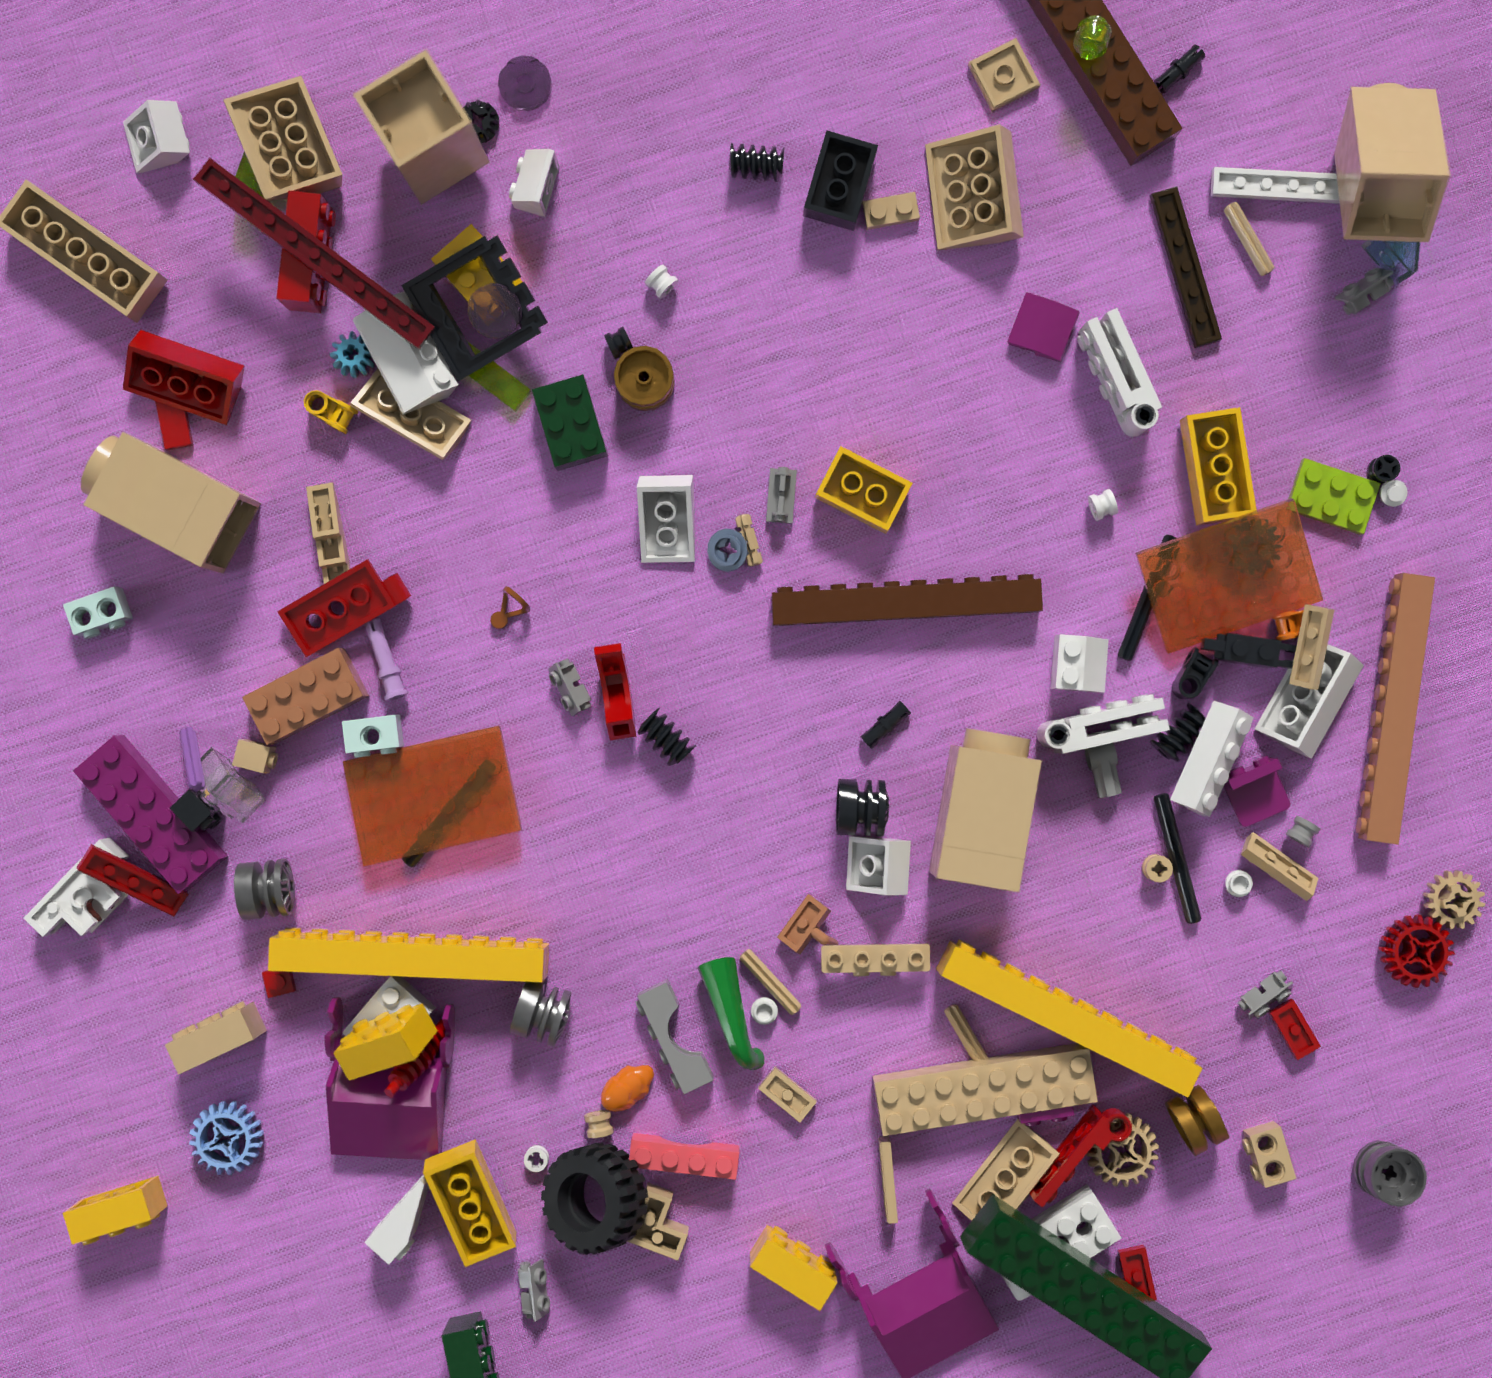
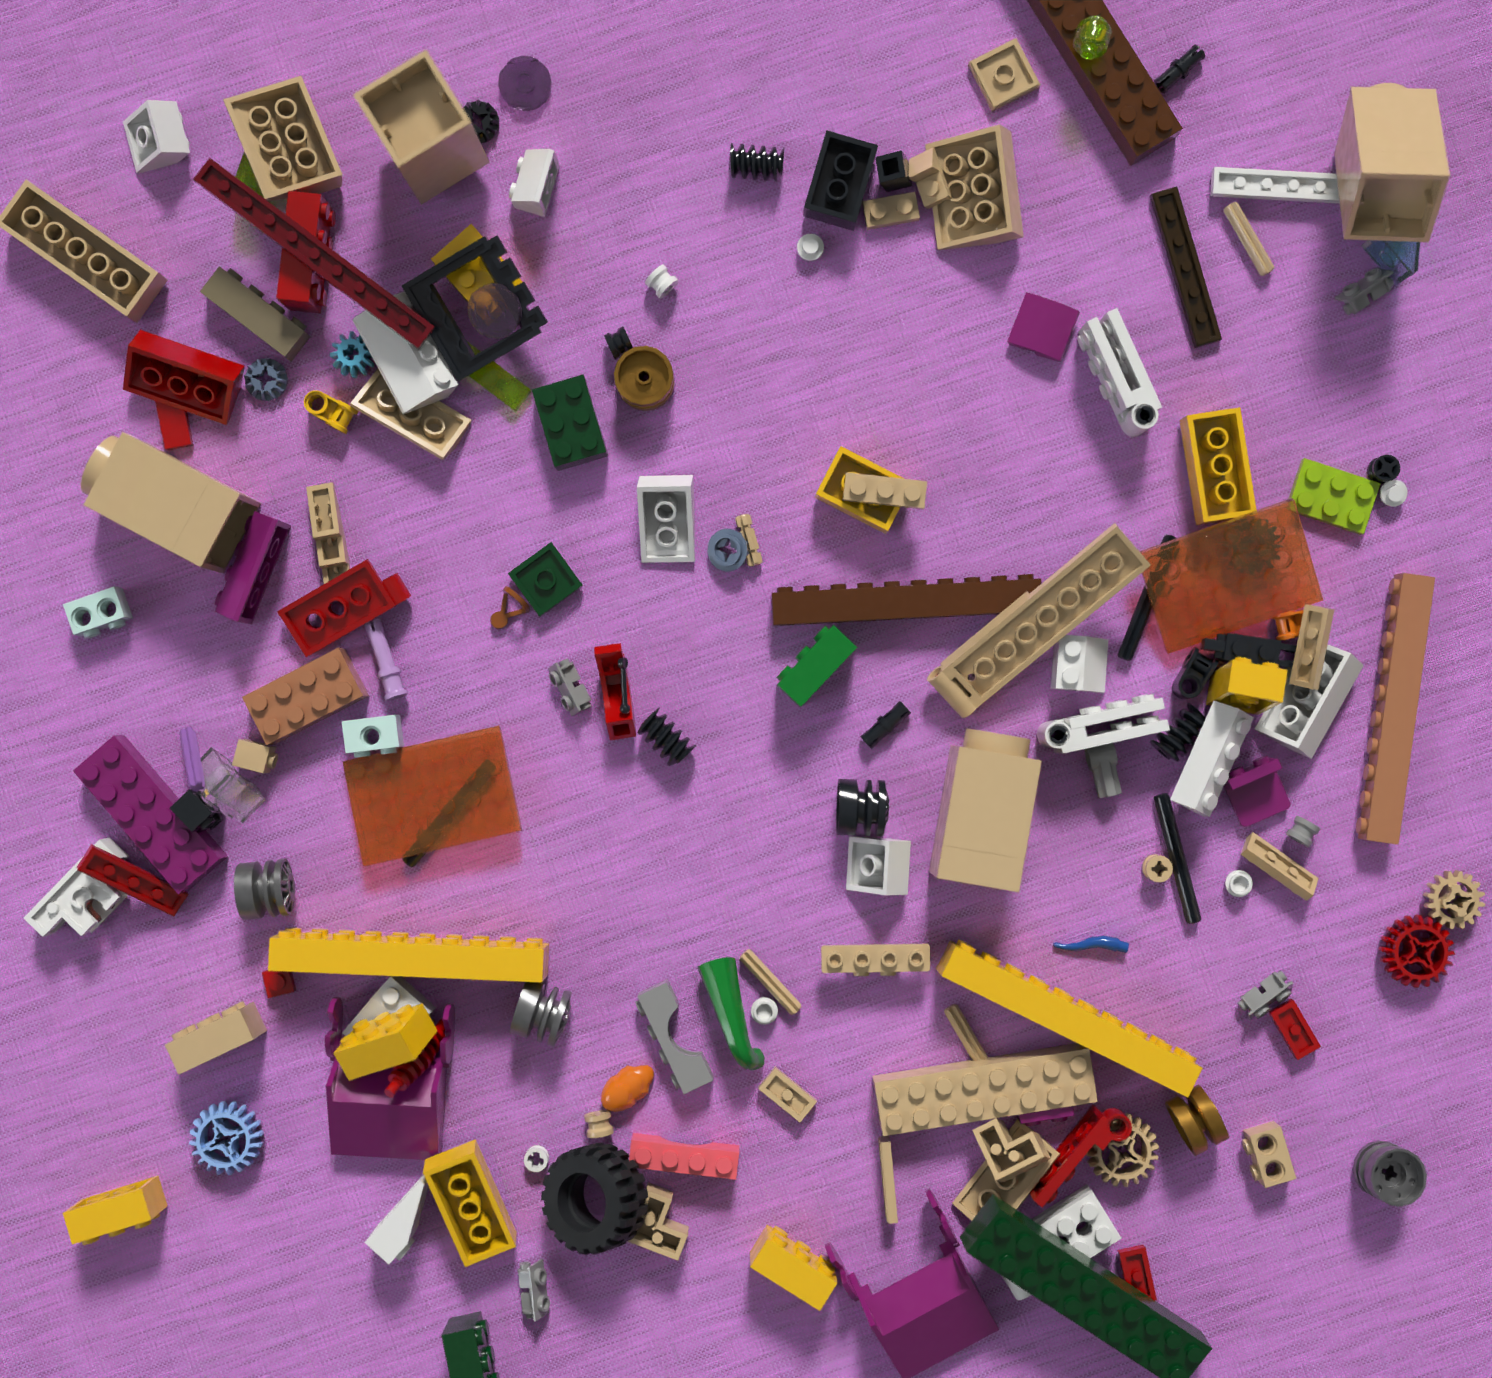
(252, 568): none -> magenta slope
(255, 313): none -> dark tan brick
(273, 388): none -> sand blue gear
(545, 579): none -> dark green plate
(623, 663): none -> black hinge
(781, 495): light grey hinge -> none
(805, 925): nougat plate -> none
(810, 247): none -> white plate
(815, 665): none -> green brick
(884, 490): none -> tan plate
(893, 171): none -> black brick
(929, 177): none -> tan slope
(1007, 1156): none -> tan brick
(1037, 621): none -> tan hinge
(1096, 942): none -> blue animal
(1103, 504): white wheel -> none
(1247, 685): none -> yellow brick

